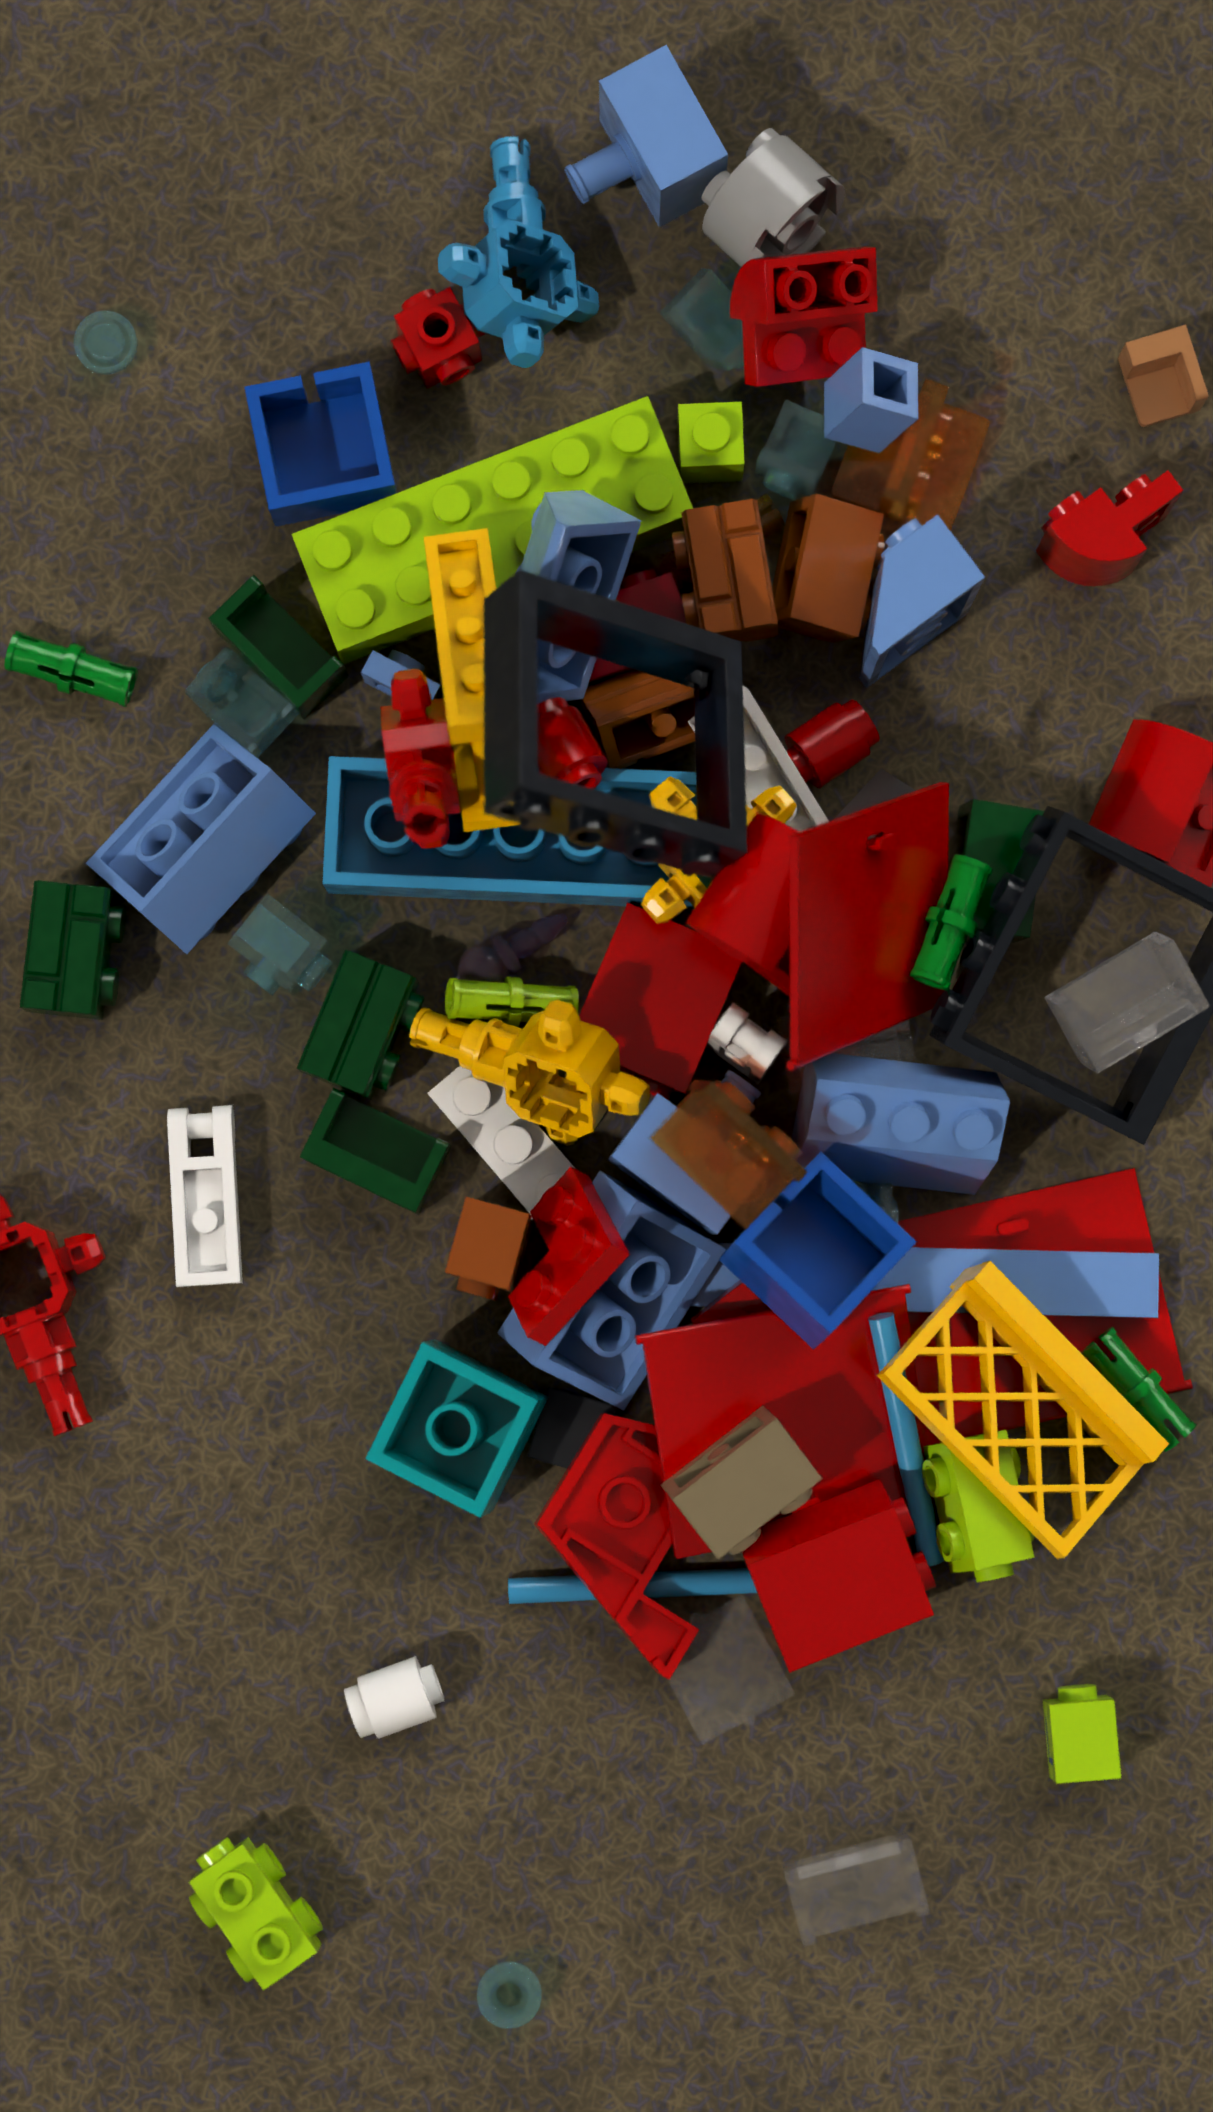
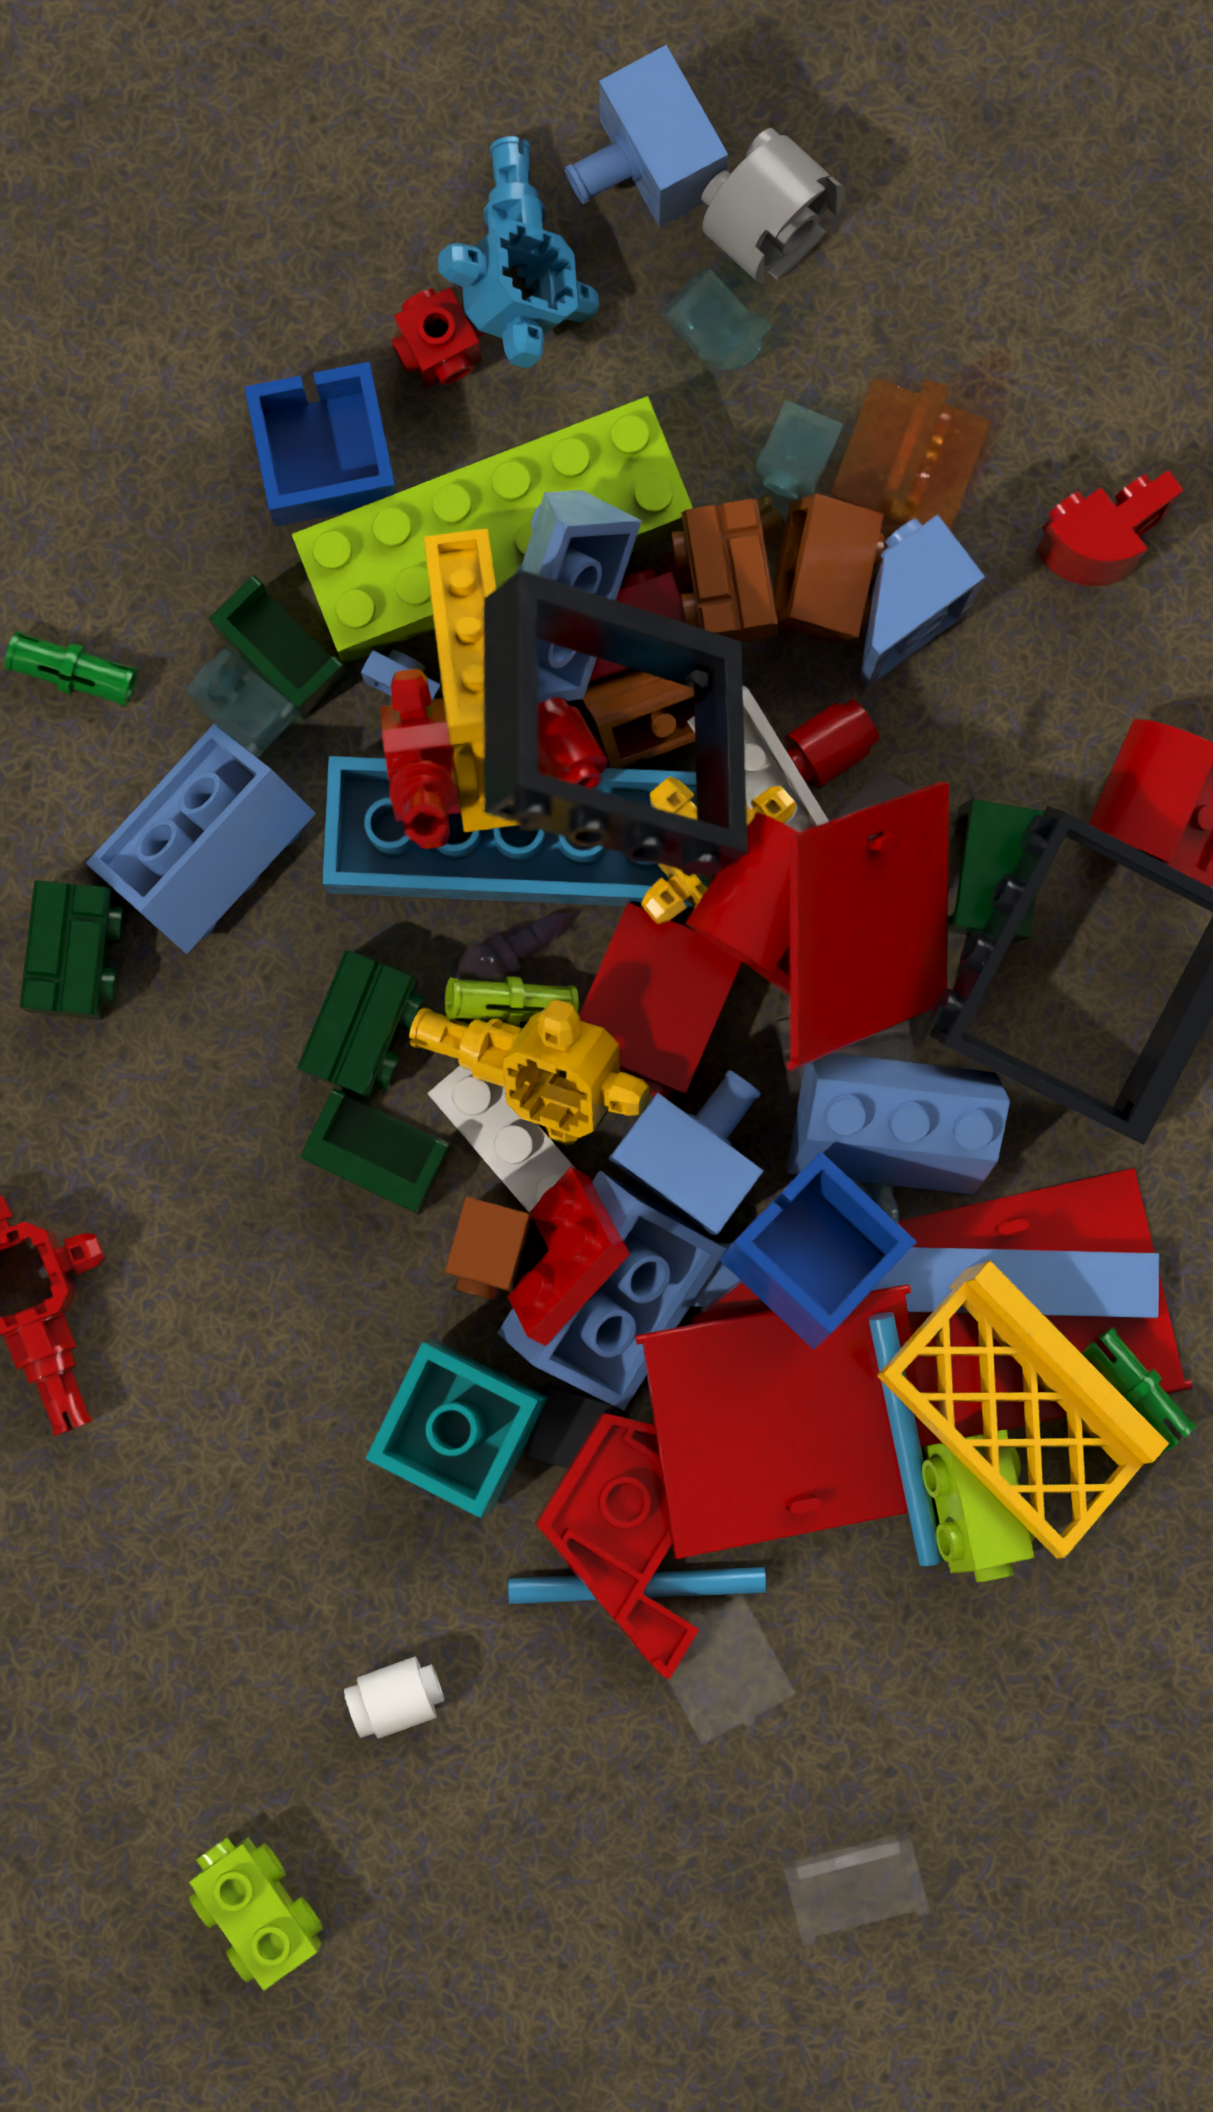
(105, 342): clear light blue plate -> none
(204, 1198): white plate -> none
(281, 949): clear light blue brick -> none
(501, 2014): clear light blue plate -> none
(710, 442): lime brick -> none
(727, 1151): clear orange bracket -> none
(742, 1483): dark tan brick -> none
(745, 1043): white plate -> none
(803, 312): red brick -> none
(839, 1574): red brick -> none
(871, 400): medium blue brick -> none
(951, 922): green pin -> none
(1081, 1735): lime brick -> none
(1127, 1002): clear panel -> none
(1163, 376): medium nougat panel -> none

